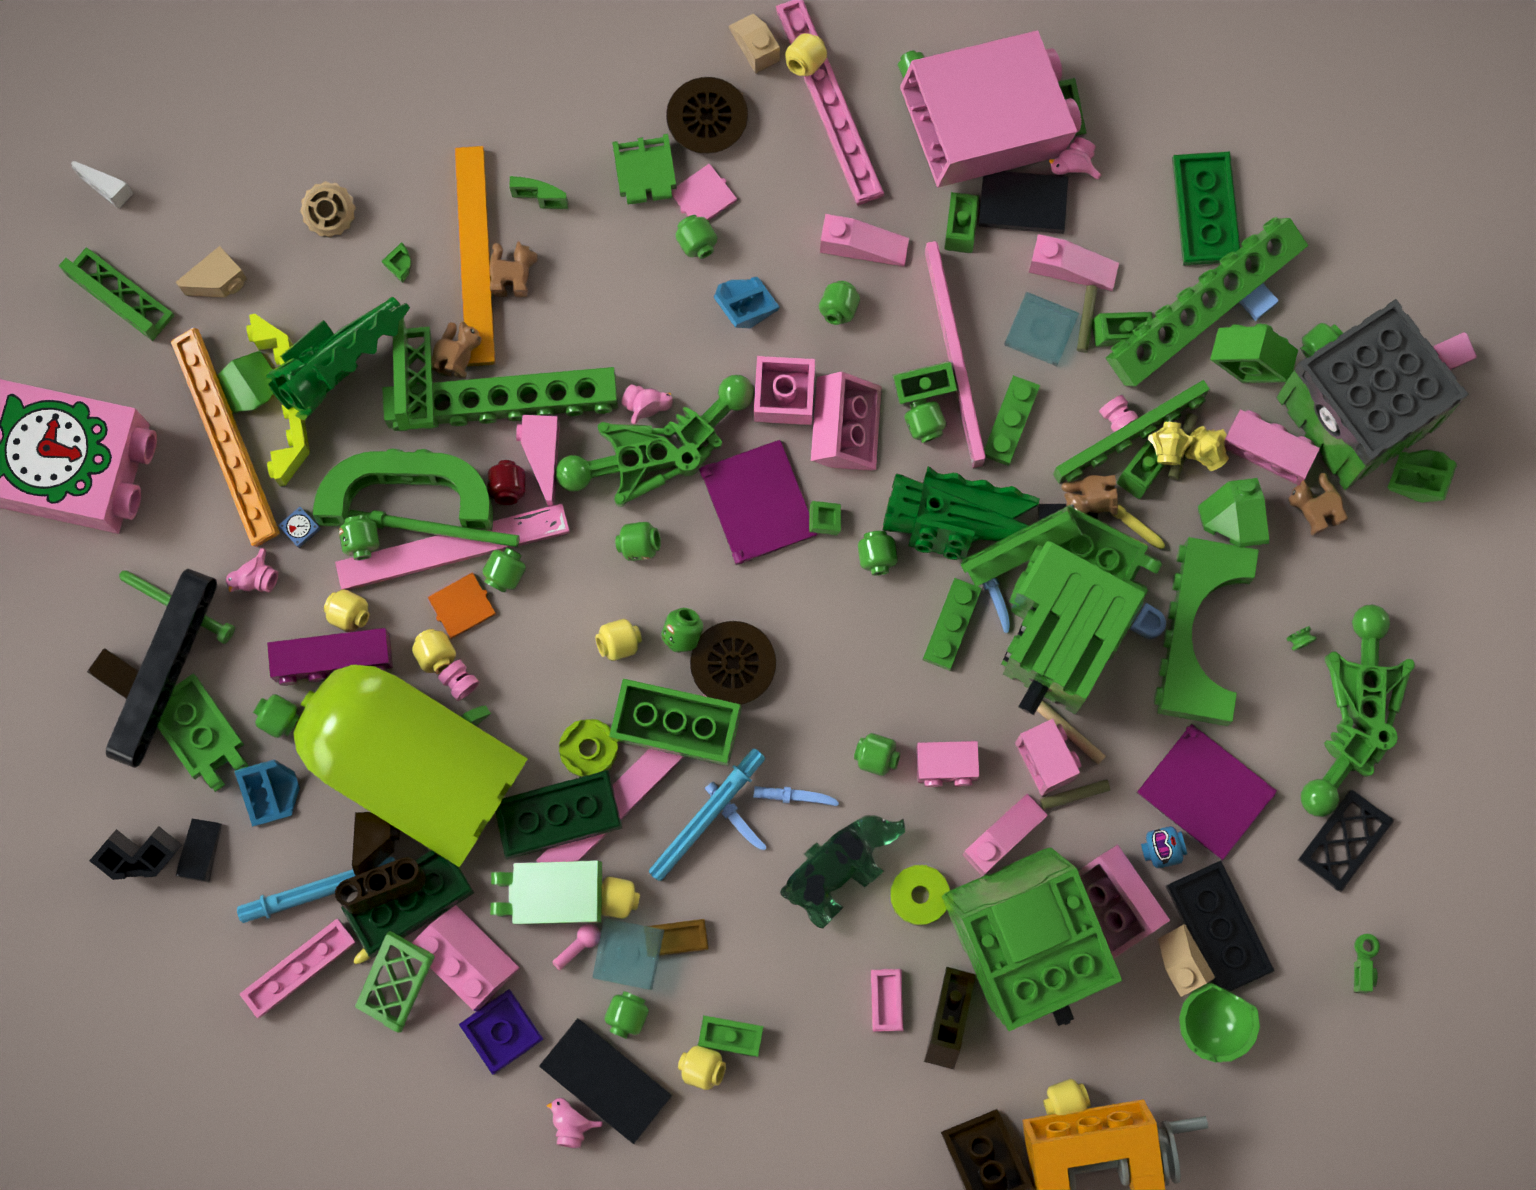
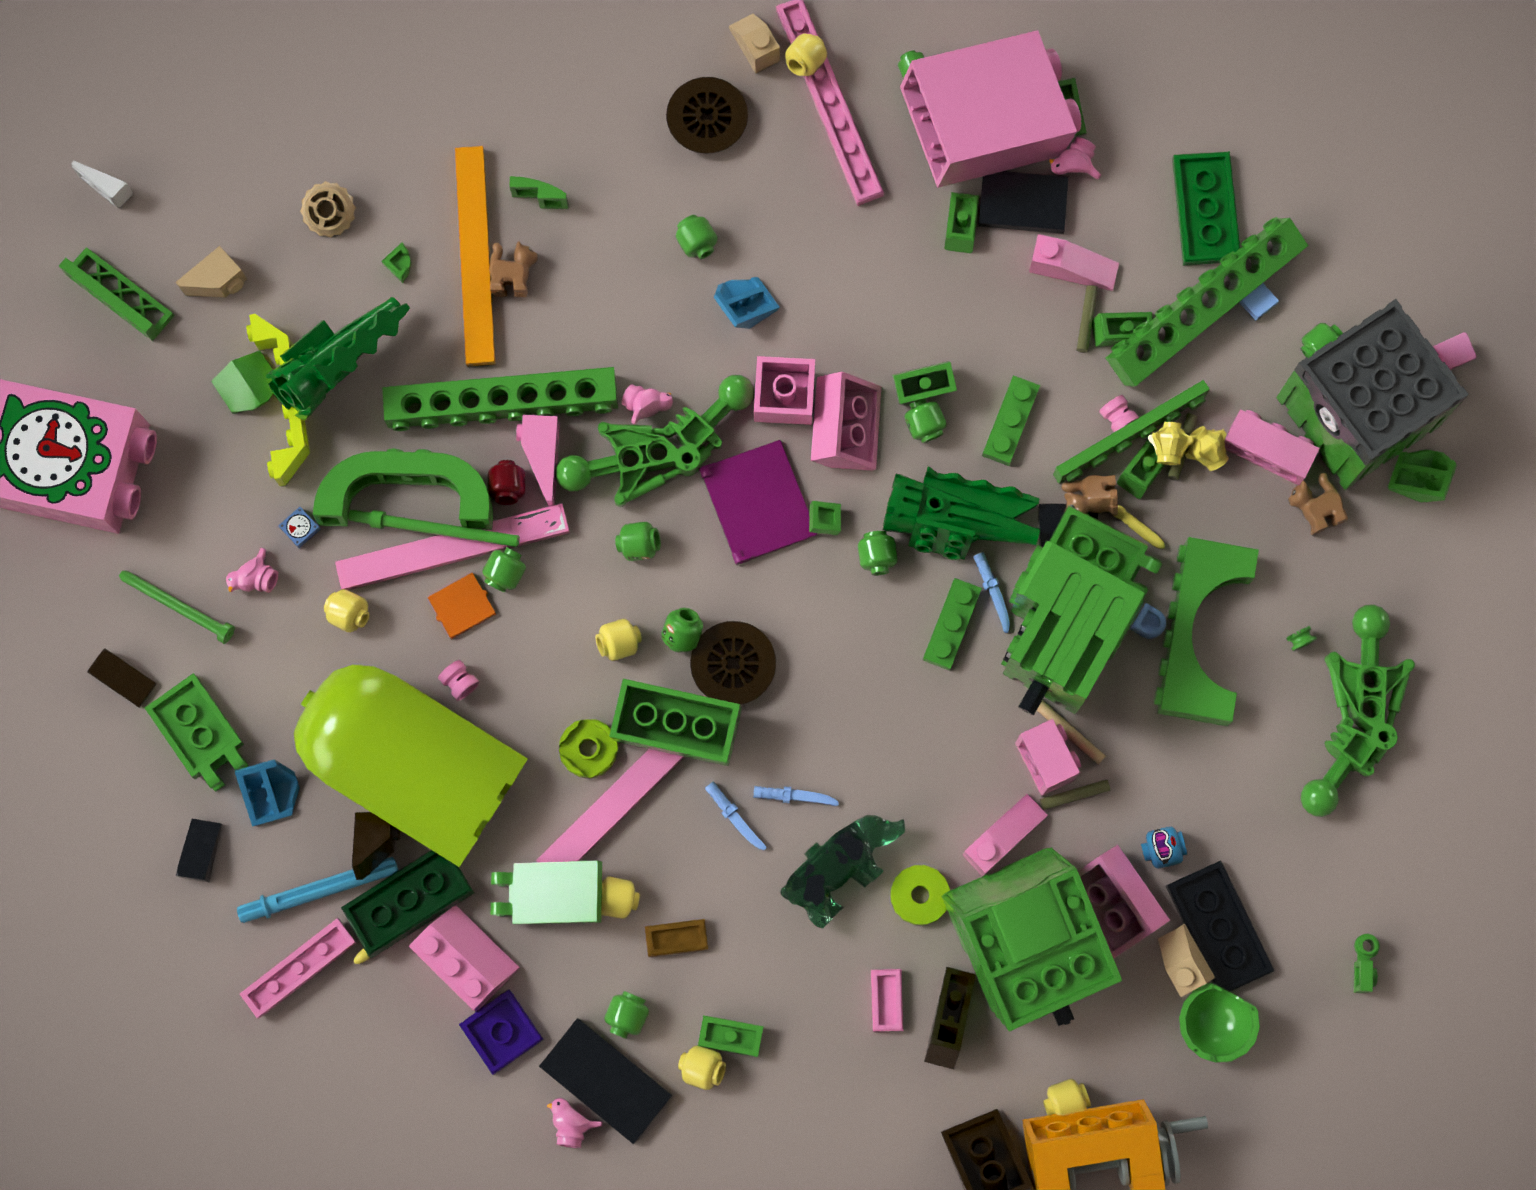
(124, 859): black brick -> none
(161, 668): black beam -> none
(225, 437): light orange tile -> none
(276, 716): bright green head -> none
(323, 654): magenta brick -> none
(359, 537): bright green head -> none
(366, 884): dark brown beam -> none
(382, 959): bright green window -> none
(401, 375): bright green fence -> none
(433, 651): light yellow head -> none
(455, 355): medium nougat animal -> none
(476, 715): bright green tile -> none
(558, 814): dark green tile -> none
(587, 936): bright pink bar -> none
(628, 954): clear light blue tile -> none
(645, 170): bright green plate -> none
(703, 194): bright pink piece -> none
(707, 814): medium azure axle -> none
(840, 302): bright green head -> none
(862, 241): bright pink slope -> none
(876, 754): bright green head -> none
(947, 763): bright pink brick -> none
(955, 354): bright pink tile -> none
(1020, 546): bright green fence -> none
(1041, 328): clear light blue tile -> none
(1206, 792): magenta piece -> none
(1237, 513): bright green slope -> none
(1254, 353): bright green brick -> none
(1338, 816): black window -> none

